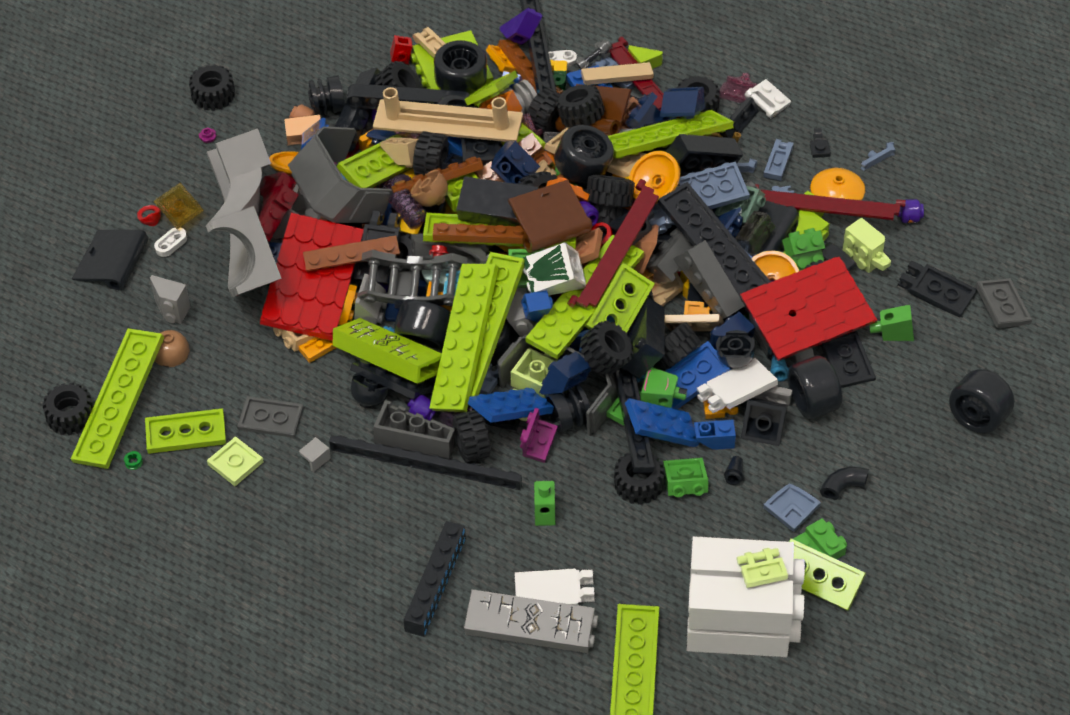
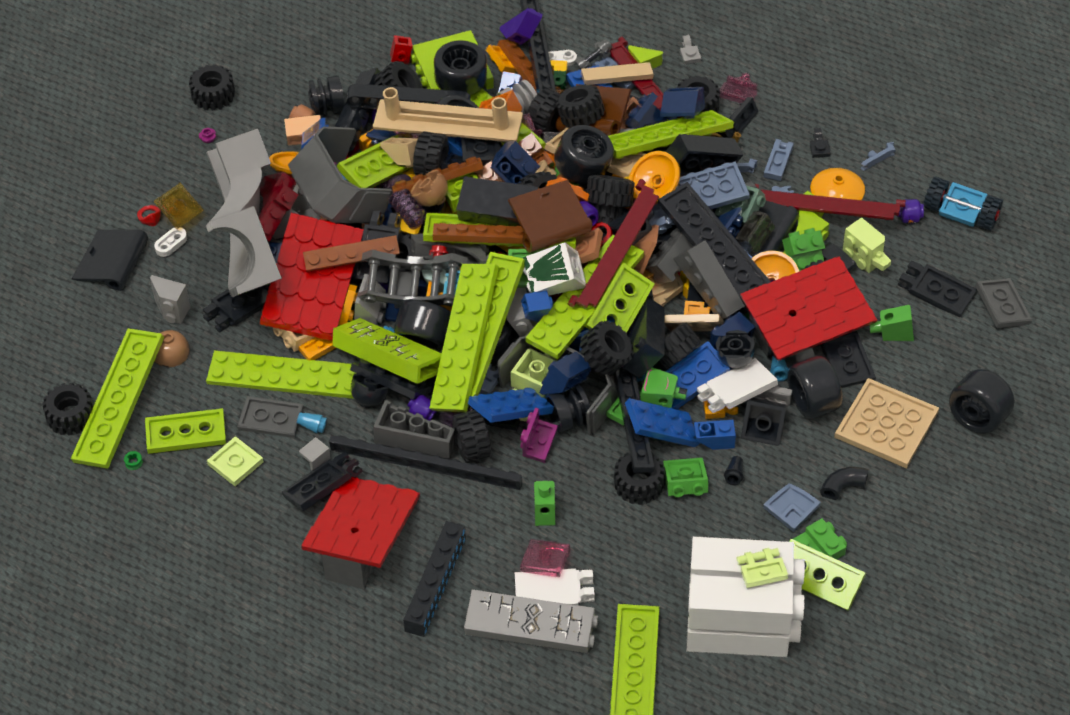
(235, 309): none -> black tile
(280, 374): none -> lime plate
(312, 421): none -> dark azure cone
(321, 481): none -> black tile
(359, 528): none -> red piece
(428, 41): tan plate -> none
(491, 89): lime plate -> none
(545, 558): none -> clear pink plate
(689, 53): none -> light grey plate
(768, 98): white plate -> none
(887, 423): none -> tan plate
(962, 203): none -> plate

